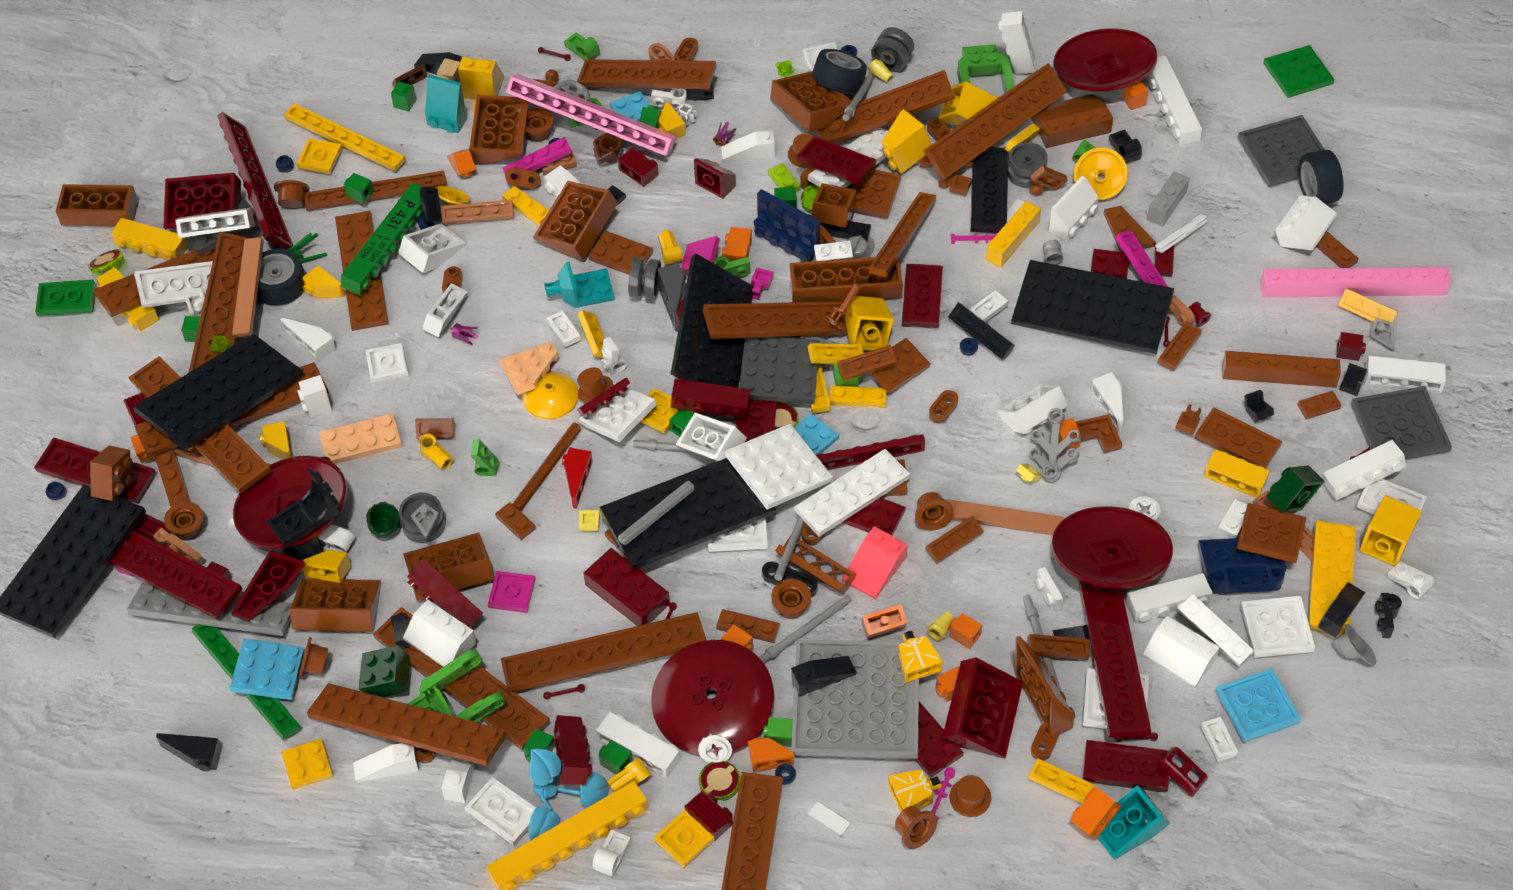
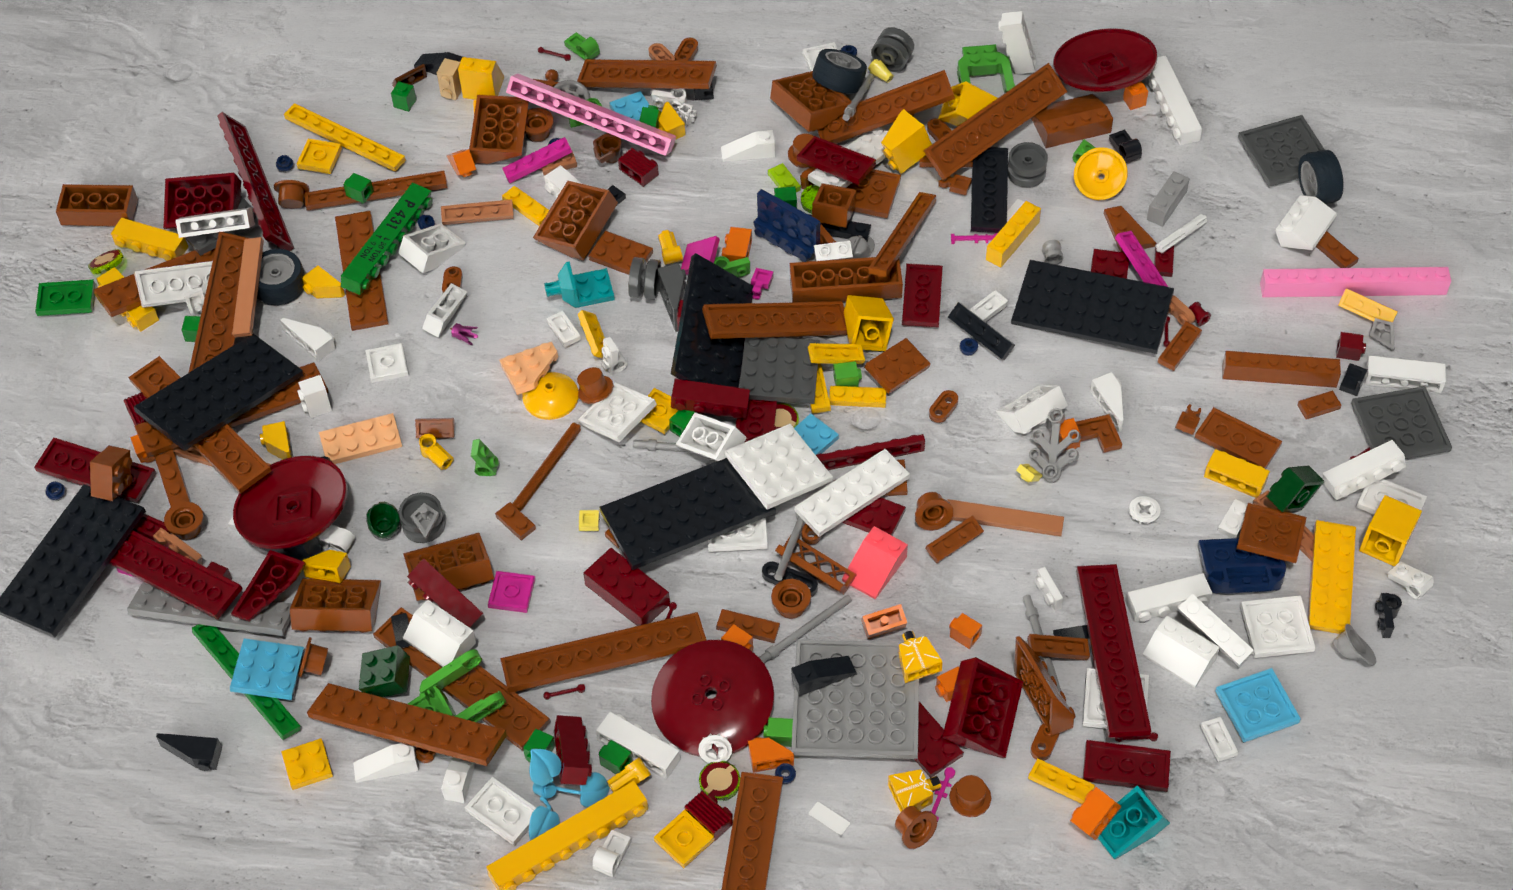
(219, 340): clear neon green plate -> none
(296, 248): green plant -> none
(307, 513): black bracket -> none
(430, 205): black plate -> none
(445, 104): teal slope -> none
(452, 195): yellow dish -> none
(522, 180): dark orange plate -> none
(577, 468): red slope -> none
(604, 397): dark red plate -> none
(655, 513): light grey axle -> none
(714, 177): dark red slope -> none
(720, 138): flat silver piece -> none
(785, 68): clear neon green plate -> none
(844, 307): dark orange piece -> none
(866, 363): dark orange plate -> none
(938, 629): light yellow cone -> none
(1026, 135): yellow beam -> none
(1047, 178): dark orange plate -> none
(1073, 210): white slope -> none
(1137, 542): dark red dish -> none
(1180, 774): dark red piece -> none
(1257, 406): black bracket -> none
(1298, 71): green plate -> none
(1341, 609): black slope -> none

